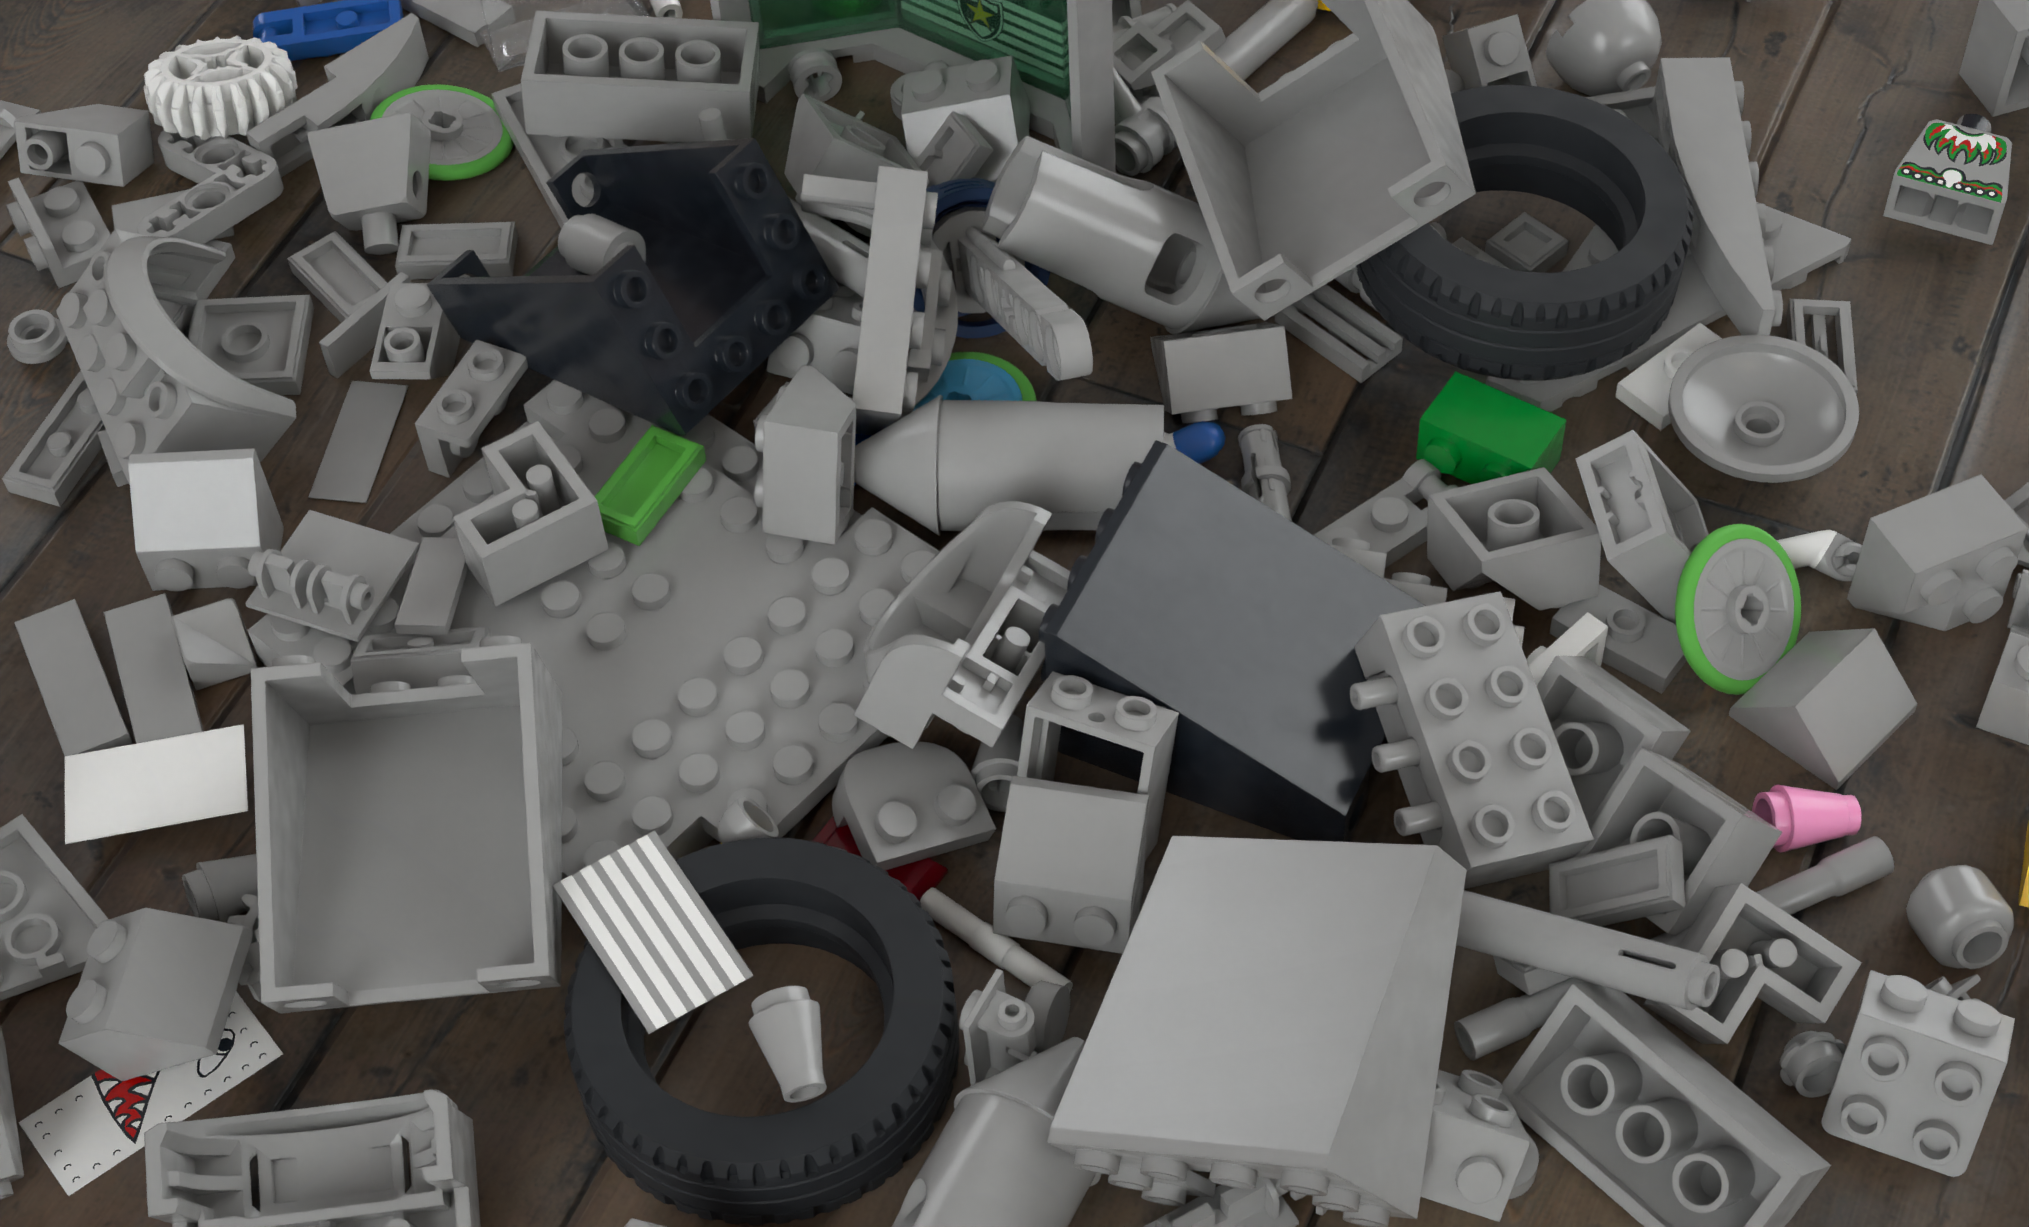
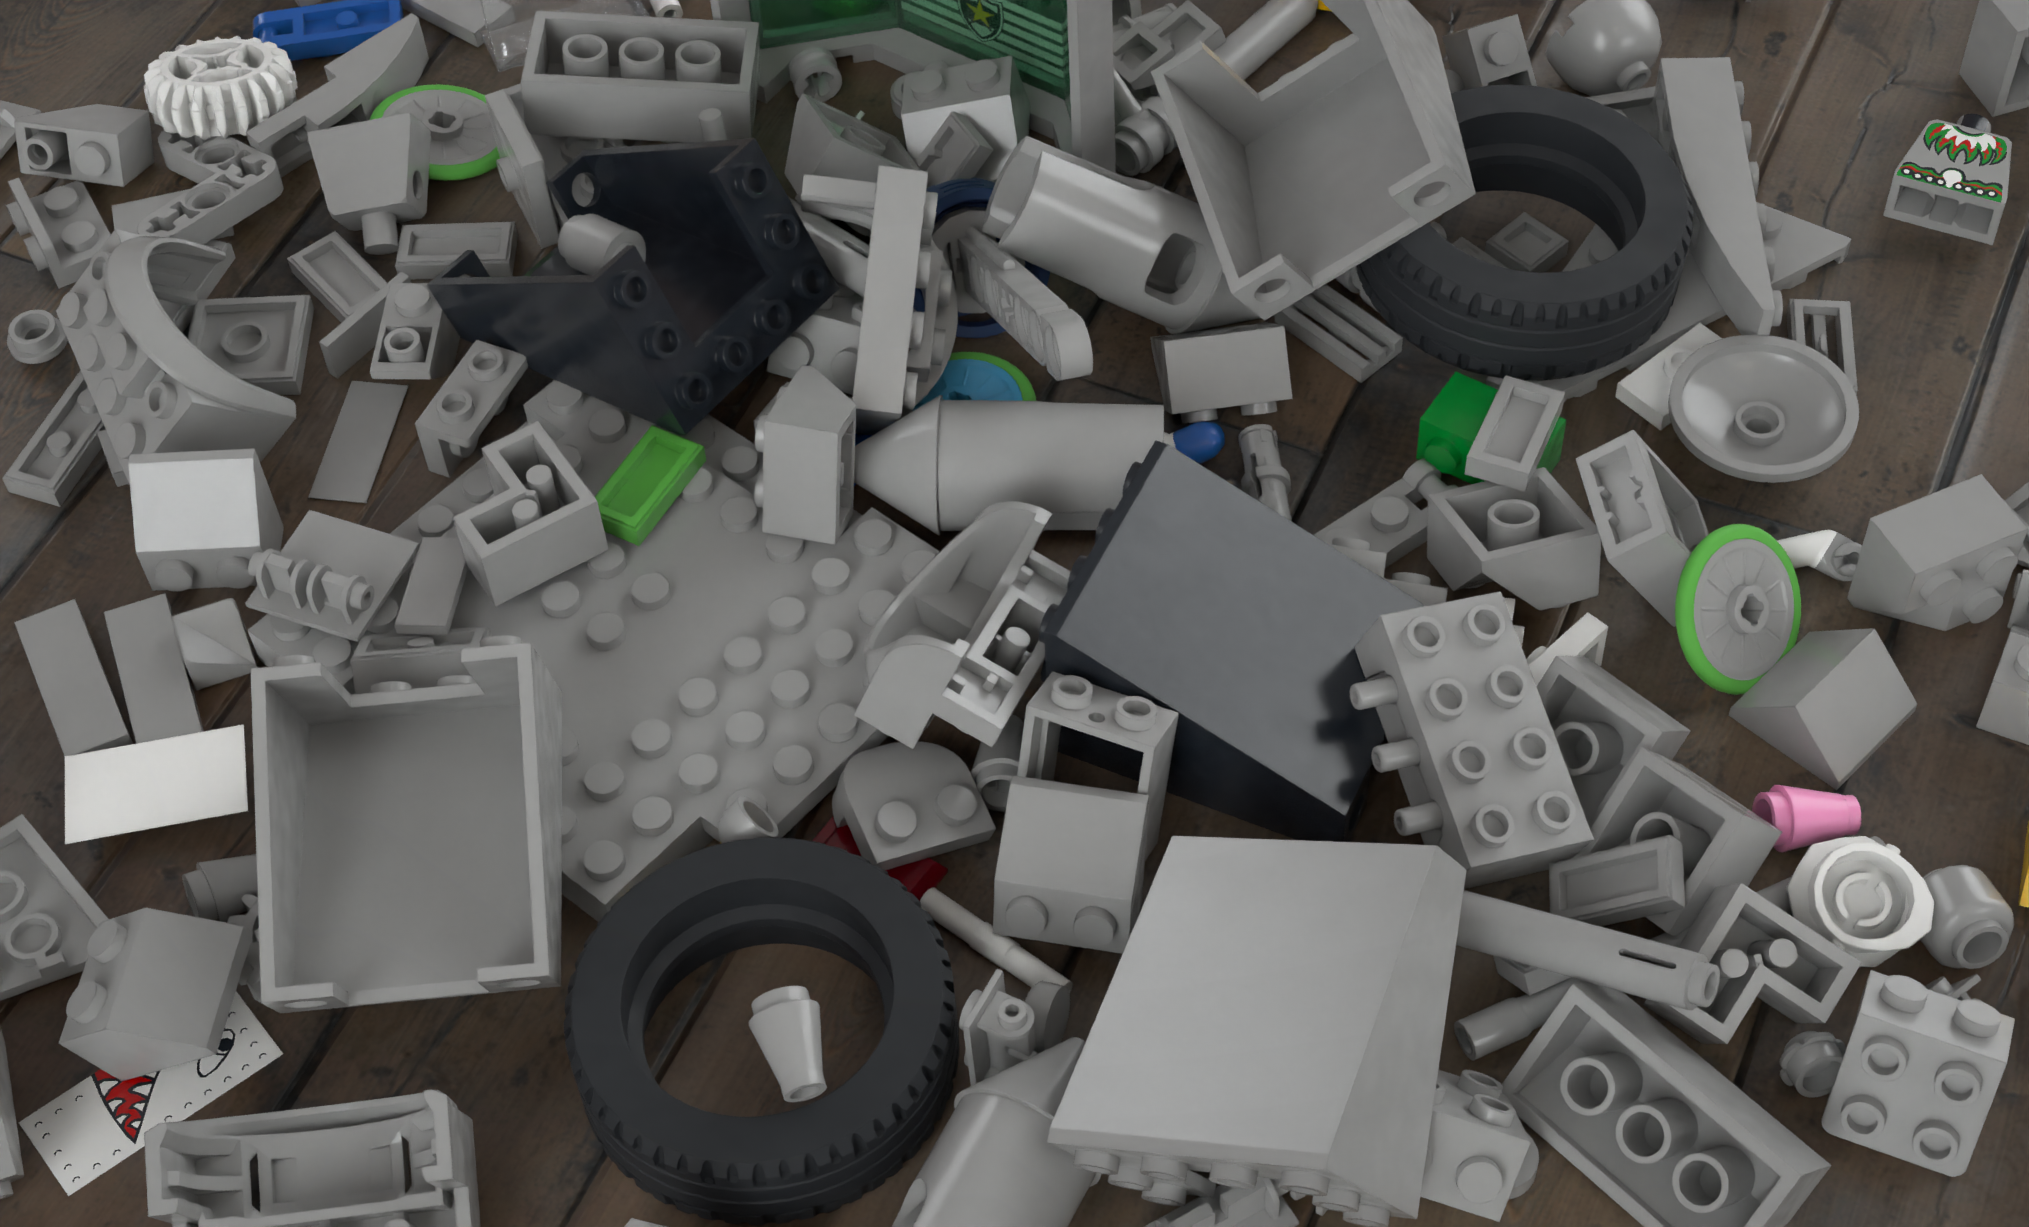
(522, 168): none -> light grey plate
(652, 931): sticker -> none
(1514, 433): none -> light grey tile
(1636, 638): light grey plate -> none
(1861, 898): none -> white hat

